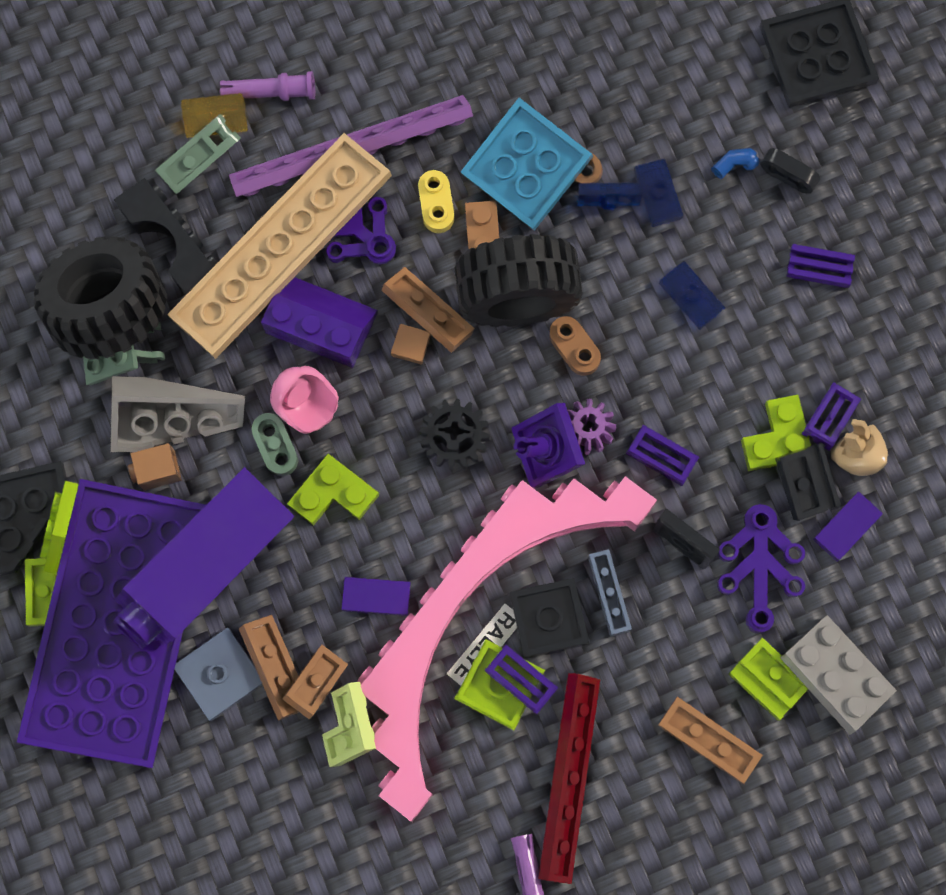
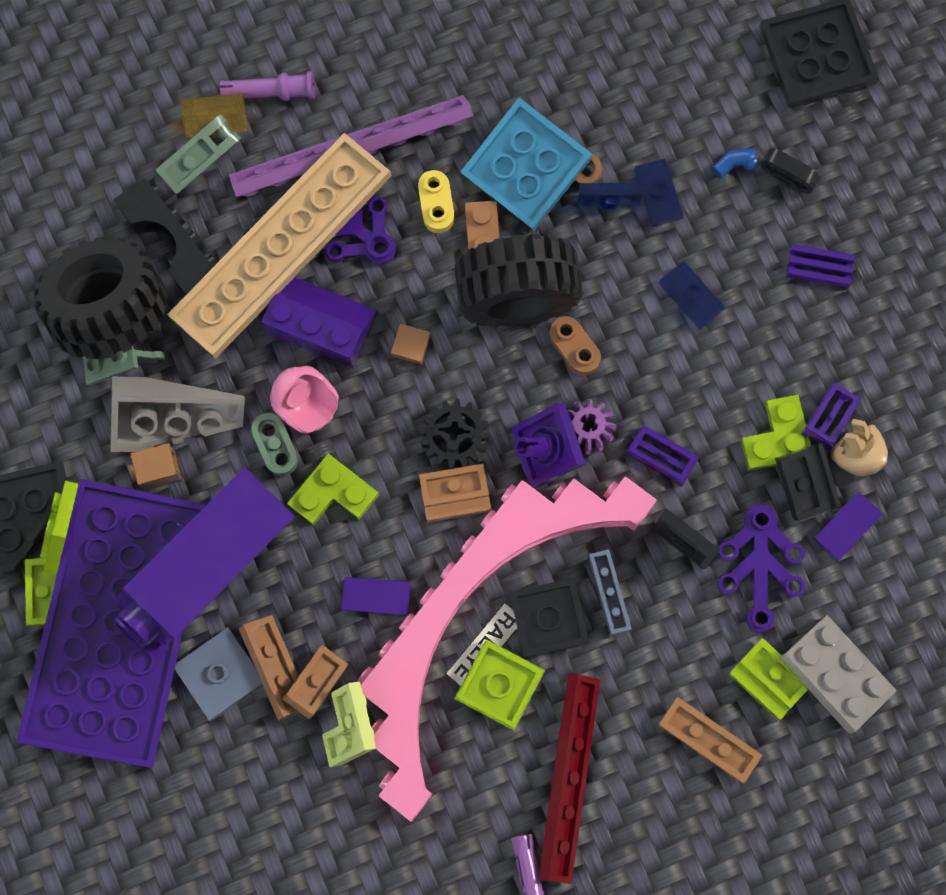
(428, 309): medium nougat plate -> none
(455, 493): none -> medium nougat plate
(498, 661): dark purple tile -> none

